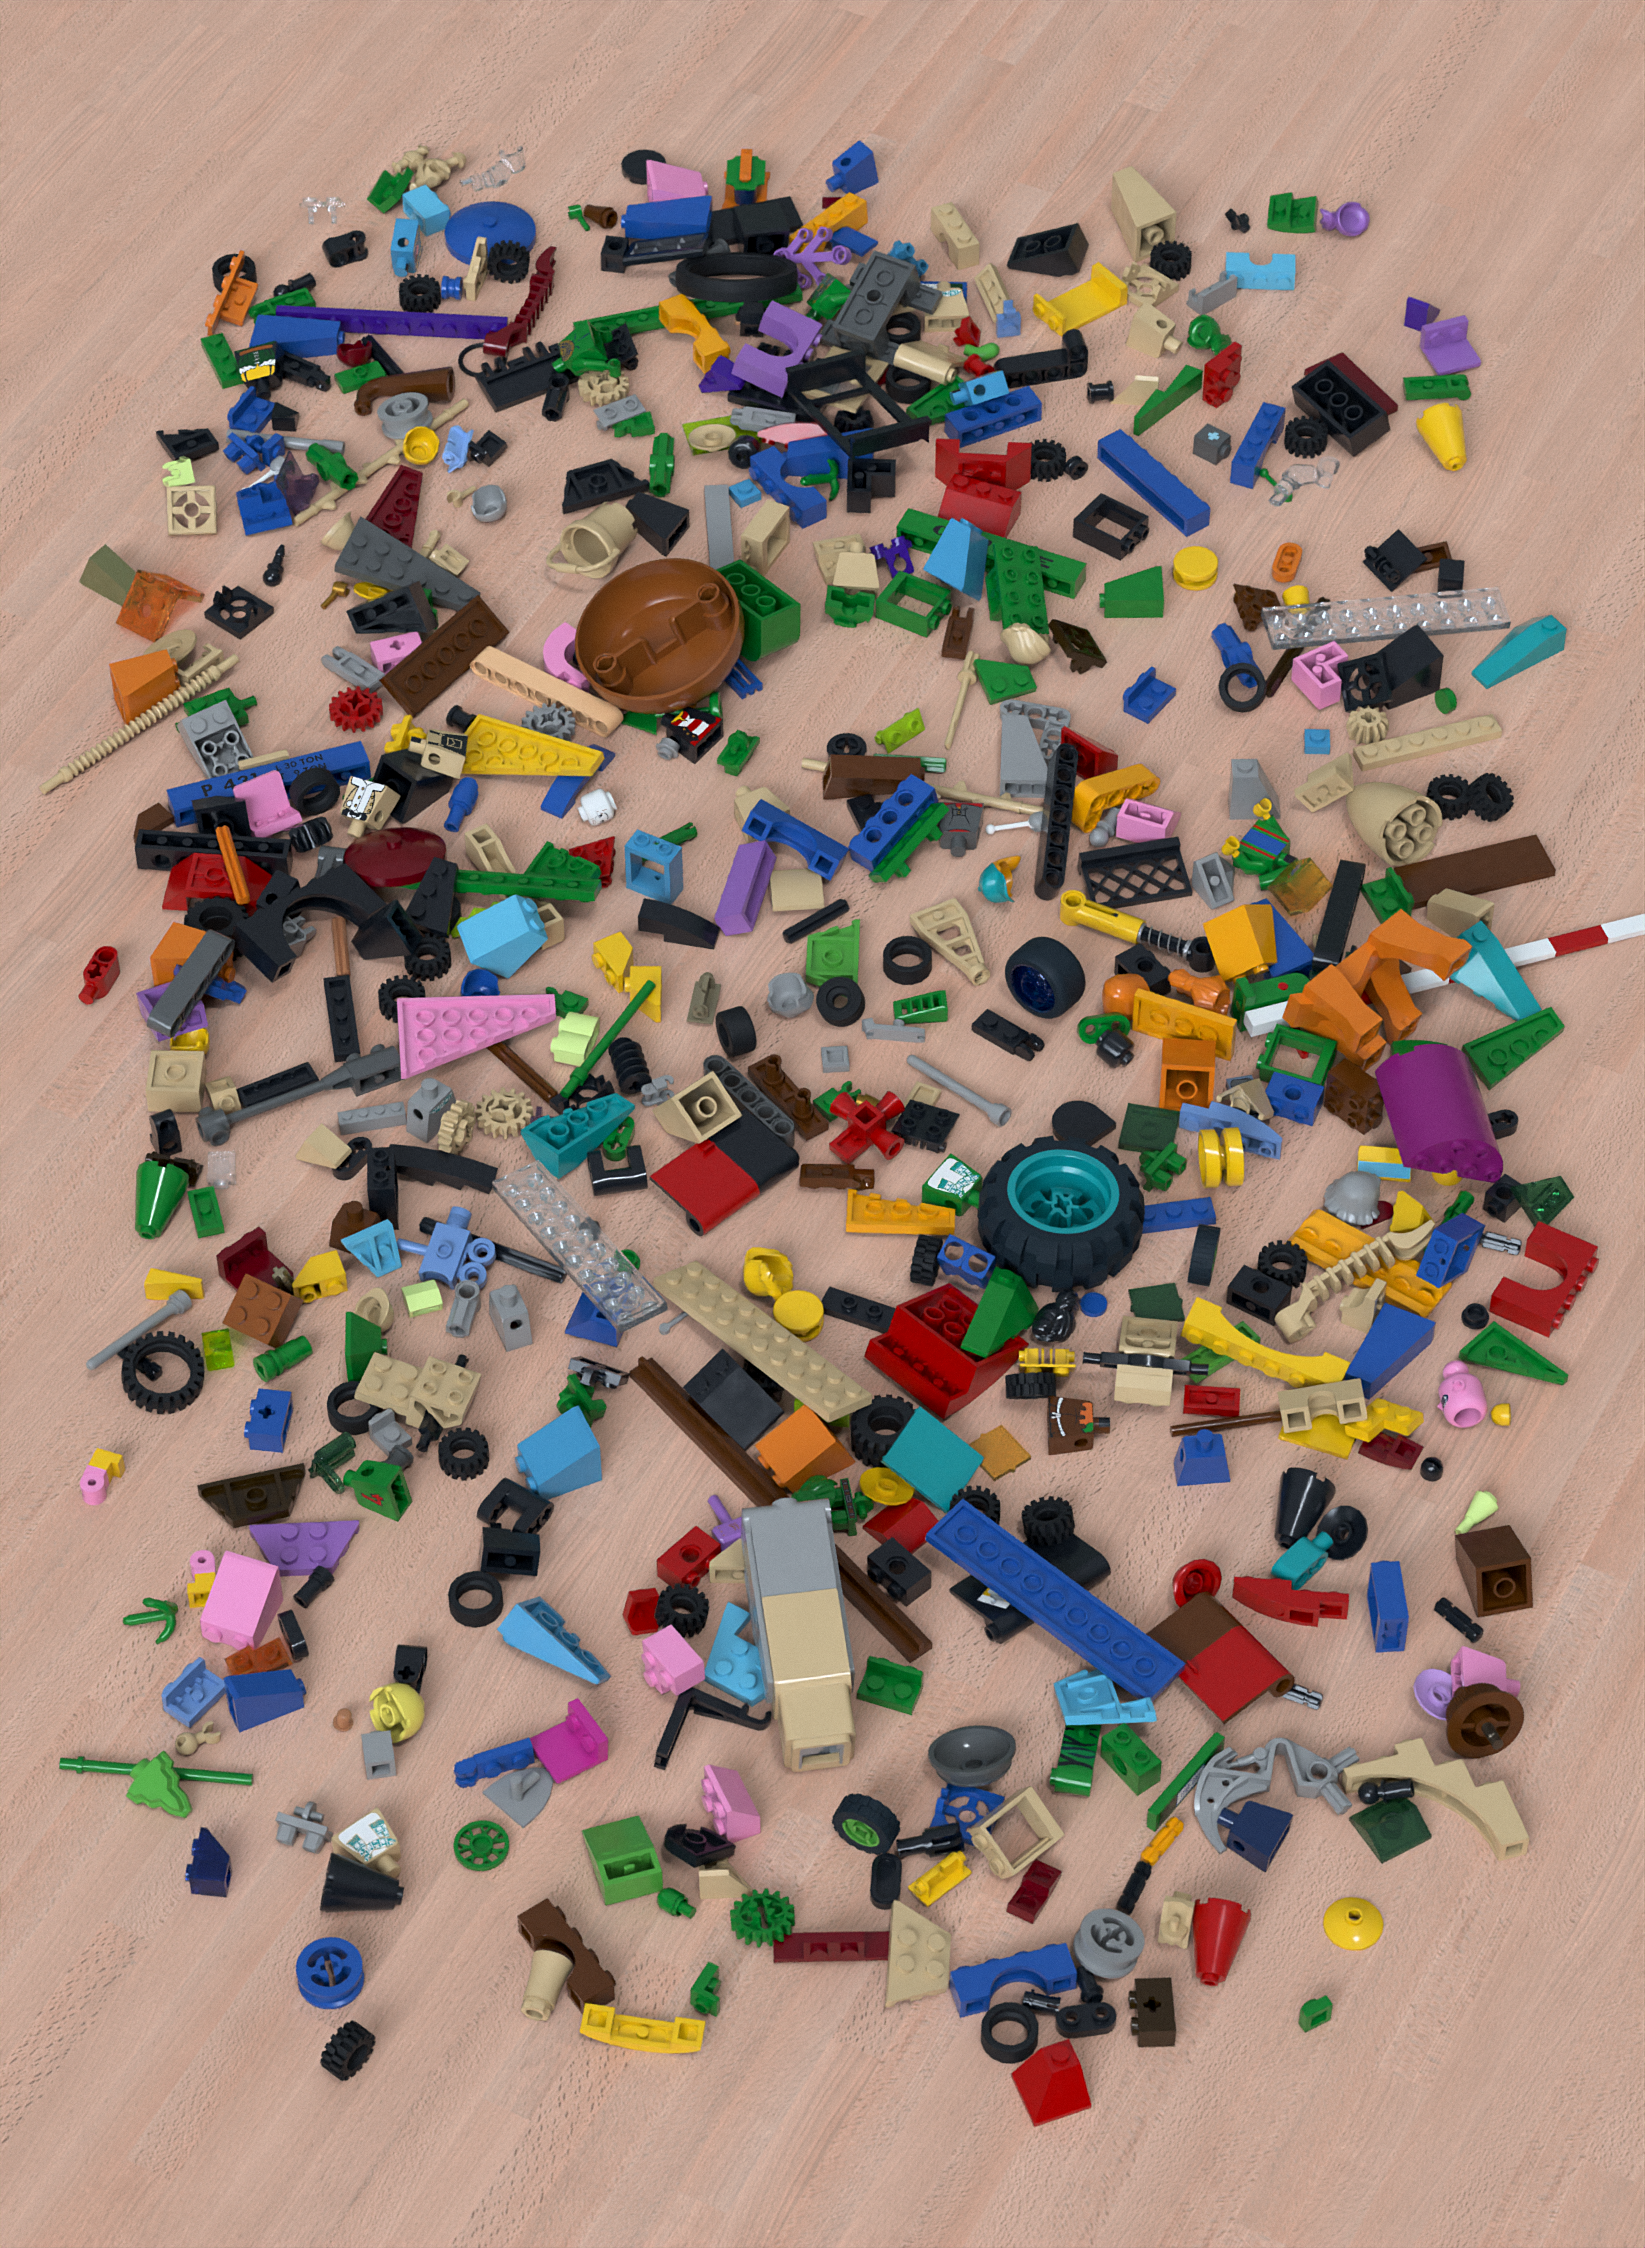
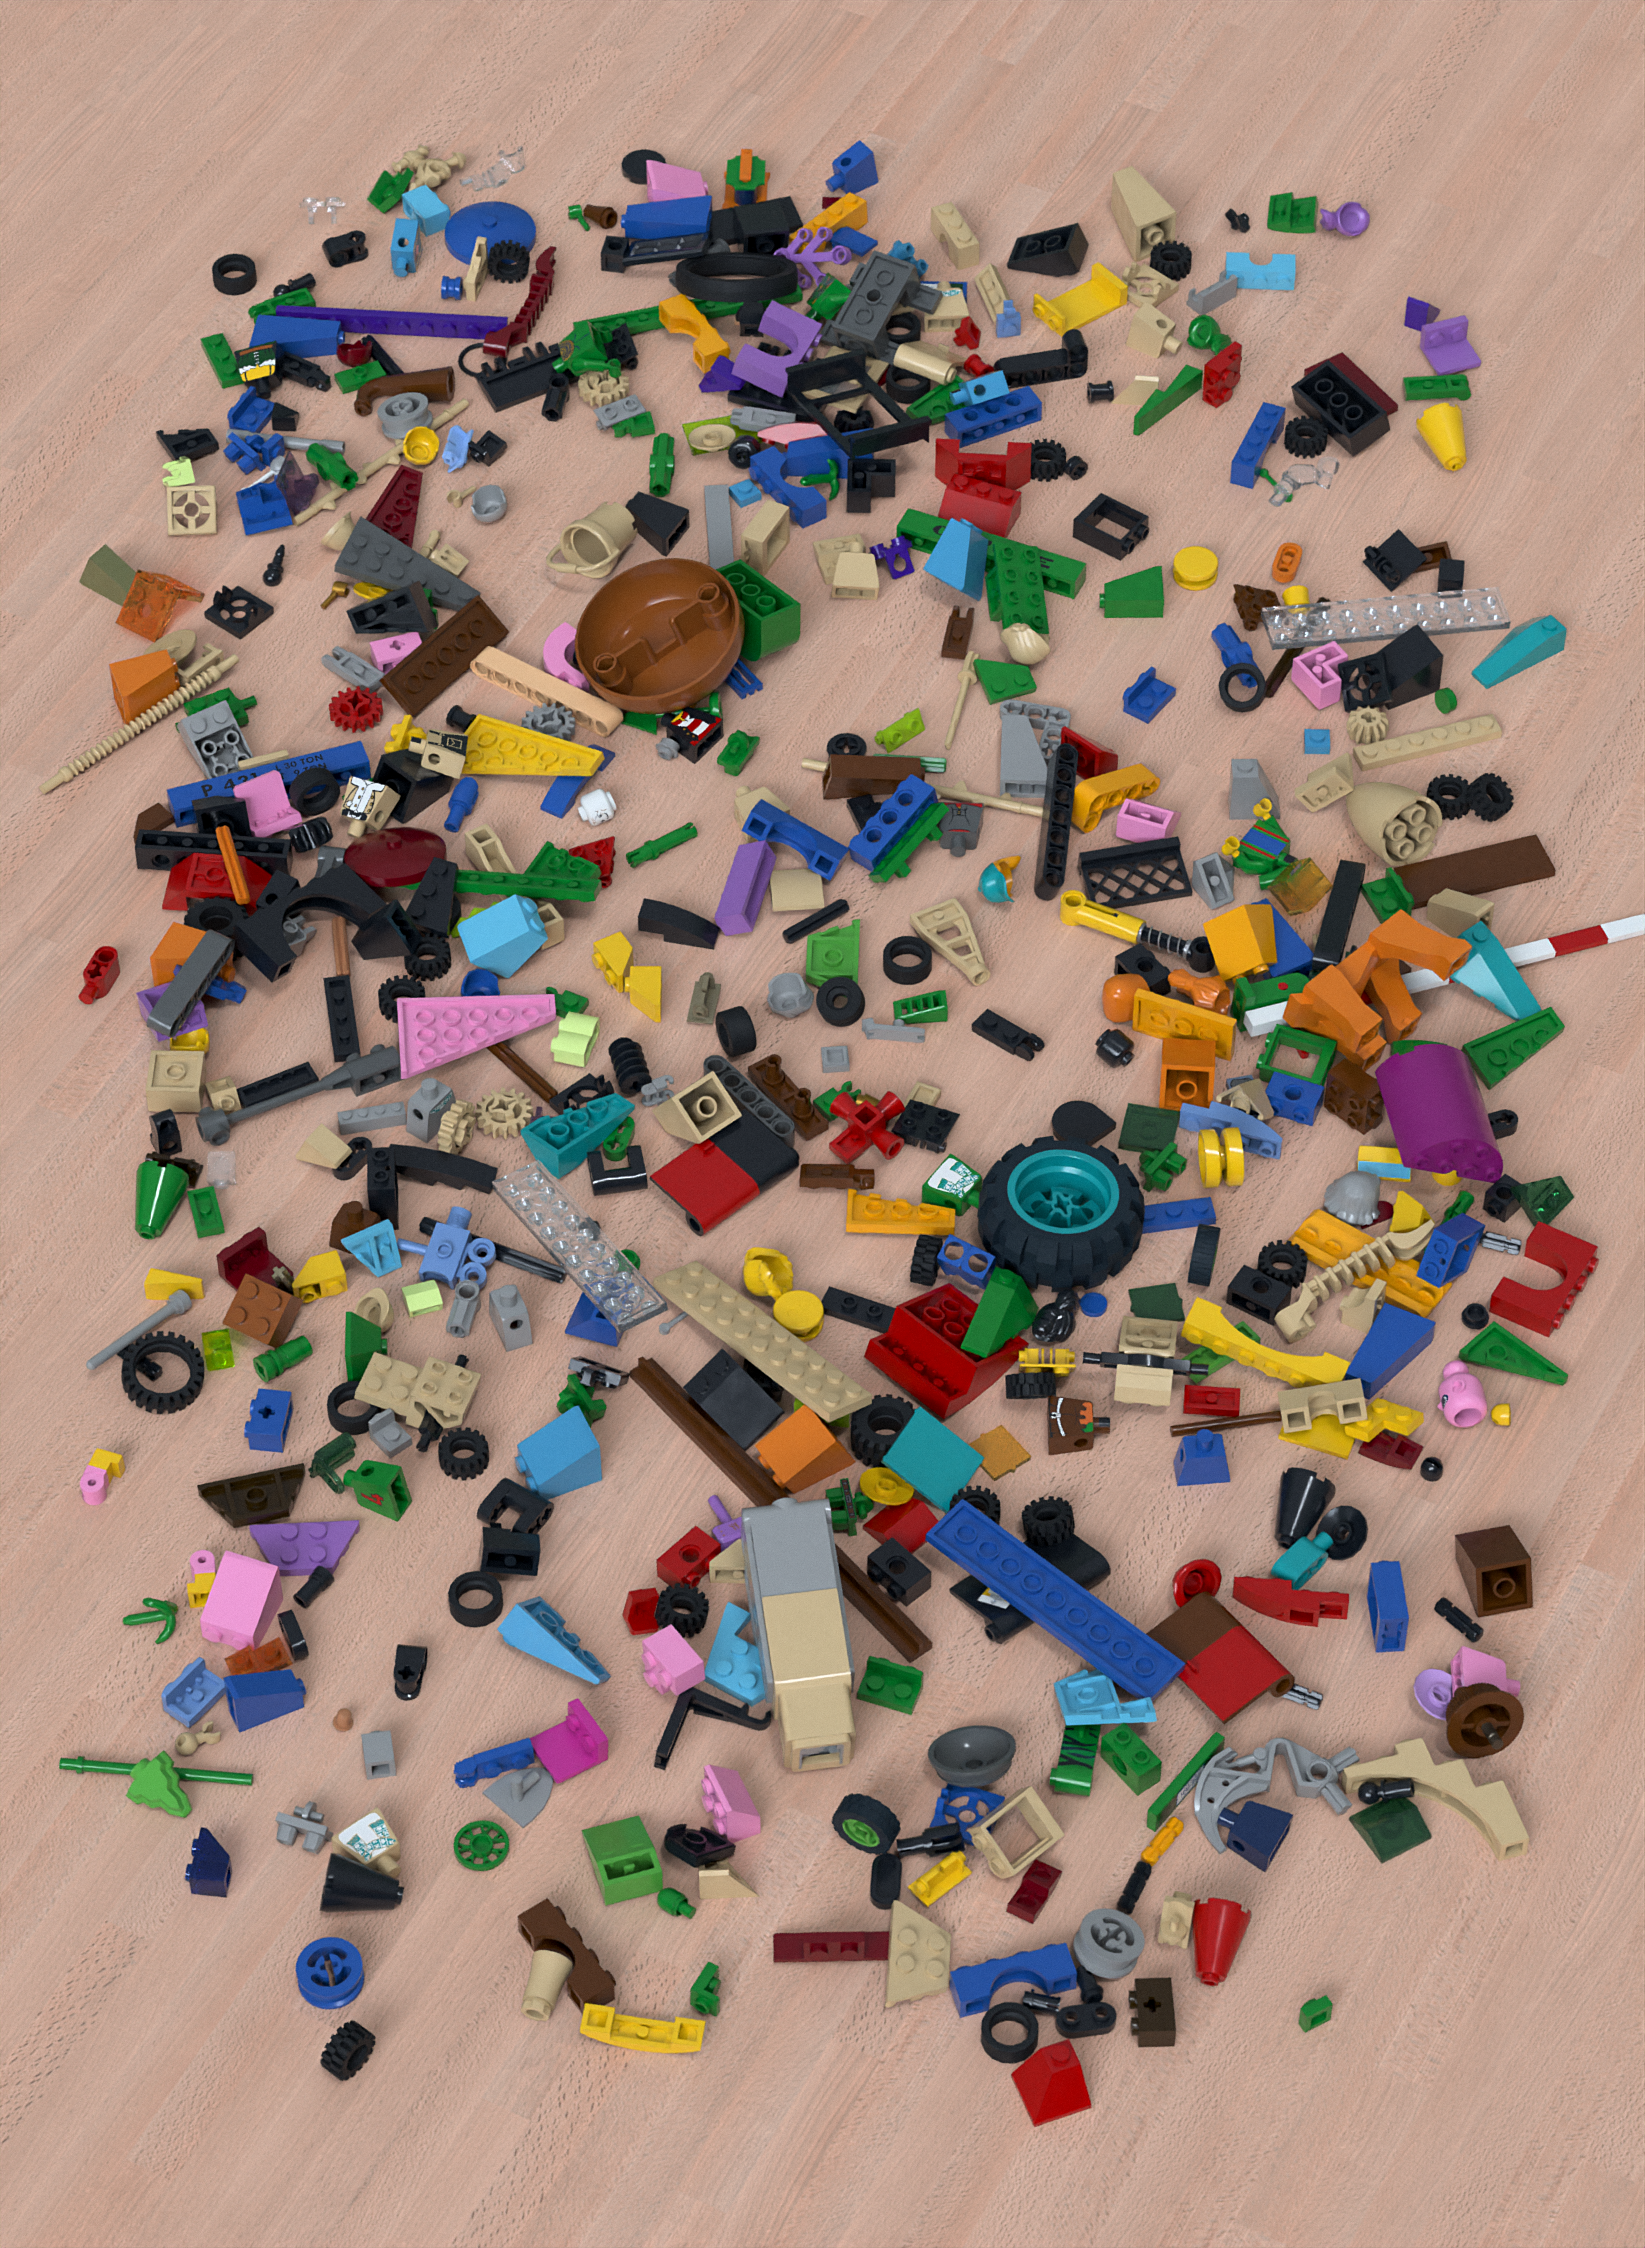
(234, 299): orange bracket -> none
(398, 1710): light yellow cylinder -> none
(400, 1456): dark grey bush -> none
(411, 288): black tyre -> none
(580, 1073): green bar -> none
(599, 484): black wing -> none
(648, 882): dark azure window -> none
(747, 1920): green gear -> none
(816, 1488): green hair -> none
(848, 609): green cylinder -> none
(919, 589): green window -> none
(986, 351): bright green arm -> none
(998, 1113): light grey piece -> none
(1034, 823): hinge -> none
(1045, 977): black wheel -> none
(1088, 652): dark brown piece -> none
(1101, 1024): green plate -> none
(1104, 829): light grey pin -> none
(1153, 482): blue brick -> none
(1212, 444): dark grey brick -> none
(1349, 1933): yellow dish -> none
(1481, 1507): yellowish green cone -> none

